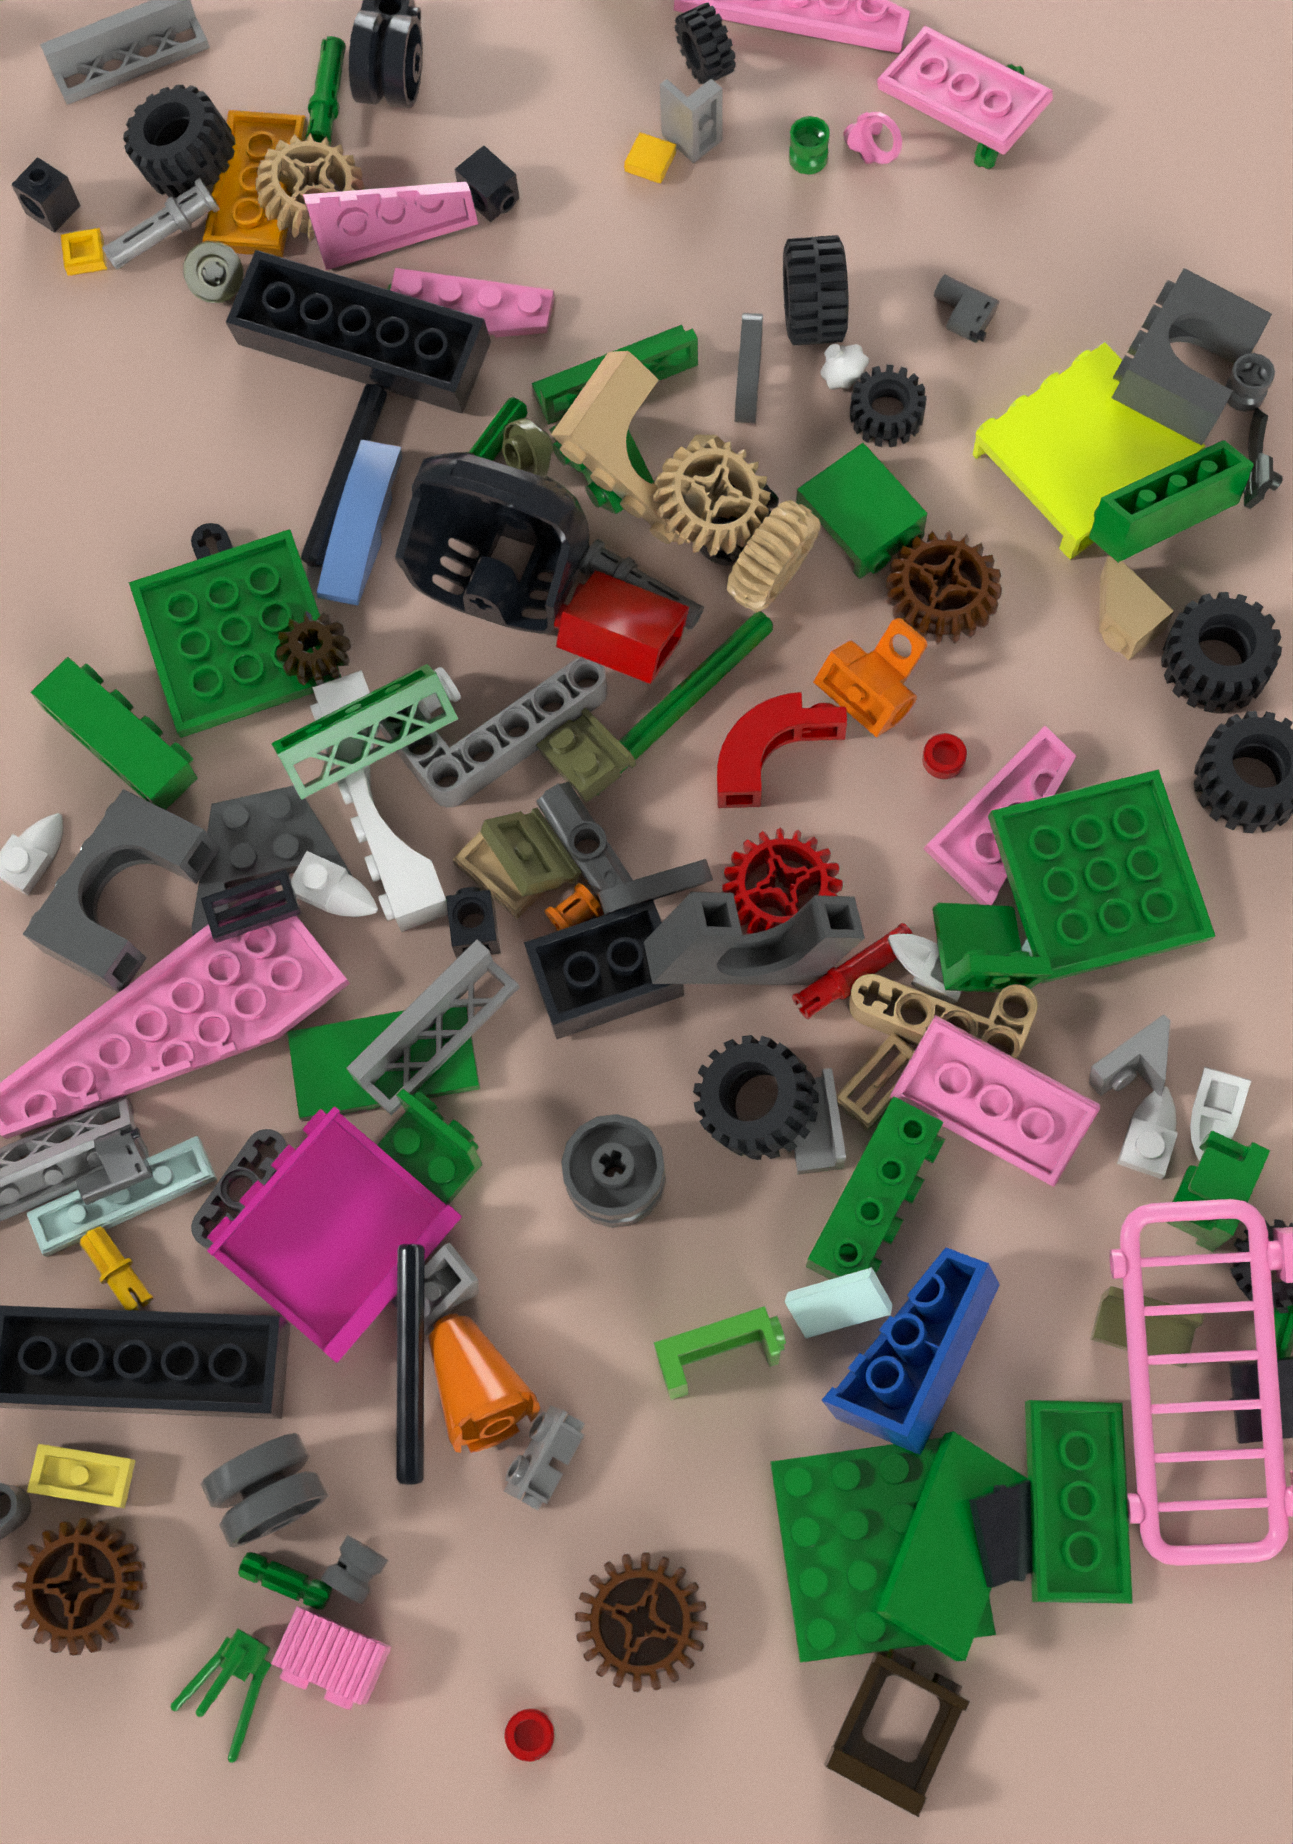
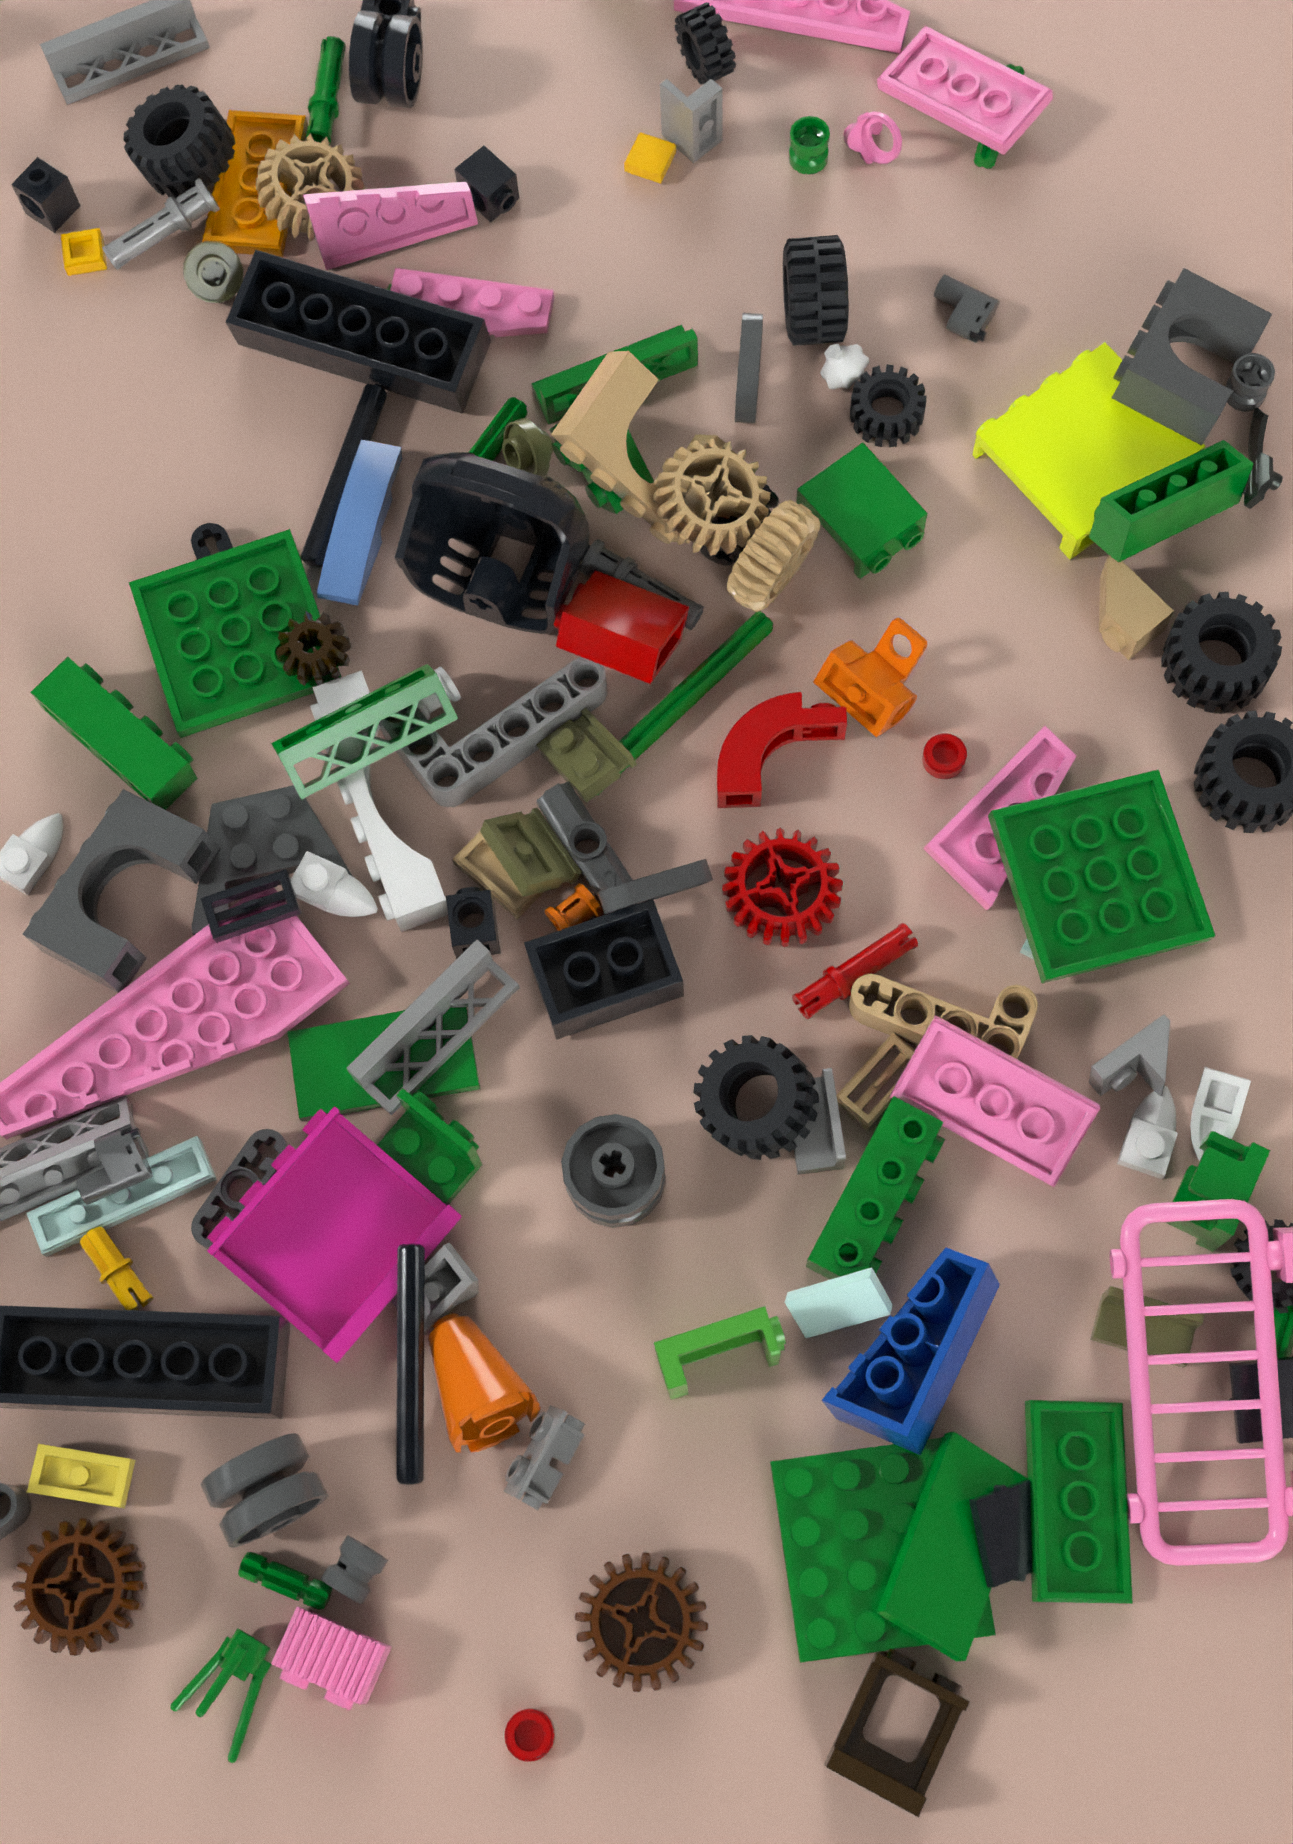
(706, 945): dark grey arch -> none
(916, 570): reddish brown gear -> none
(922, 961): white plate -> none
(983, 949): green bracket -> none

